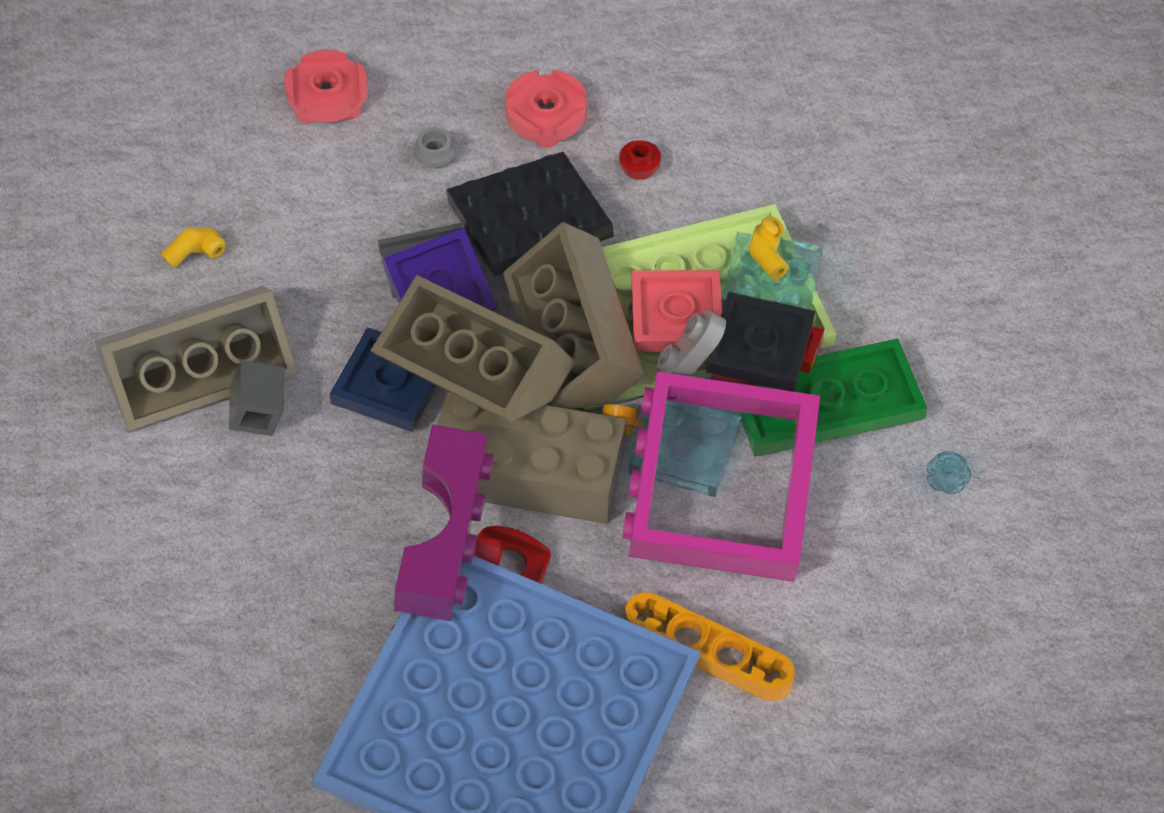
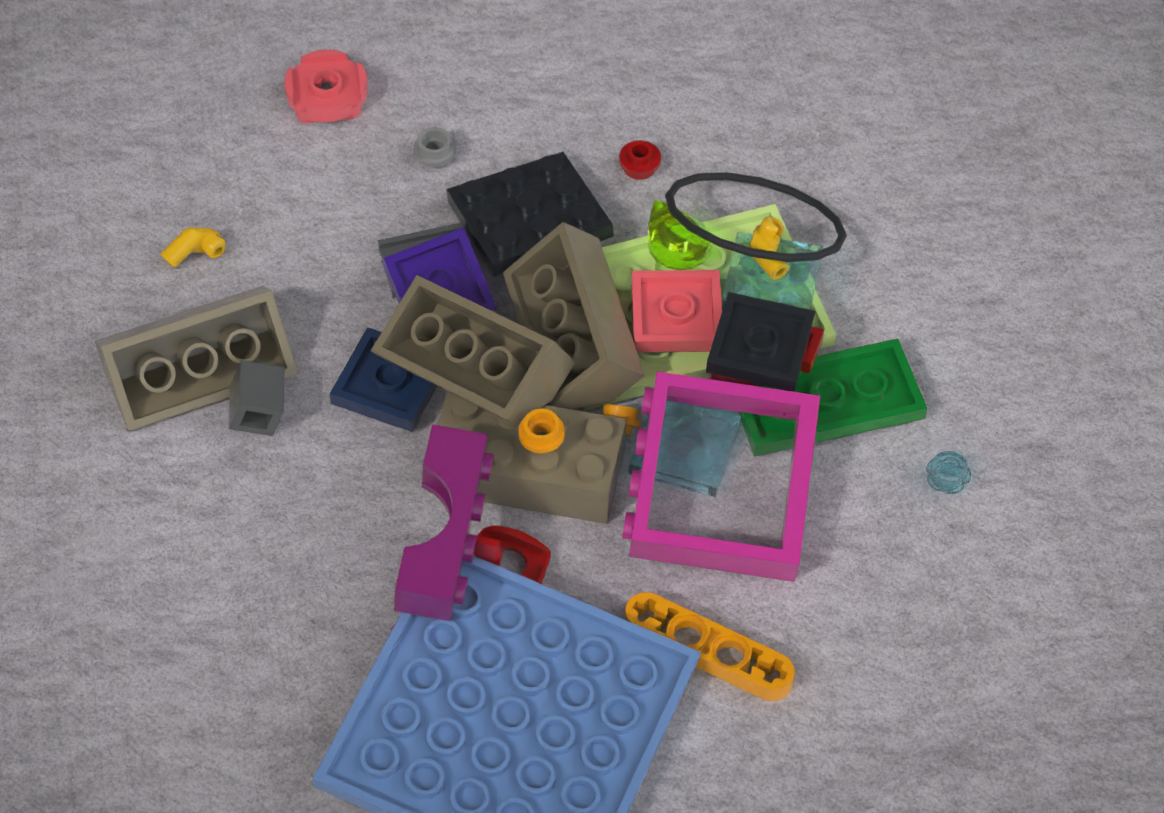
(541, 421): none -> light orange plate
(546, 125): coral plate -> none
(672, 243): none -> clear neon green piece
(698, 341): light grey plate -> none
(791, 257): none -> black piece

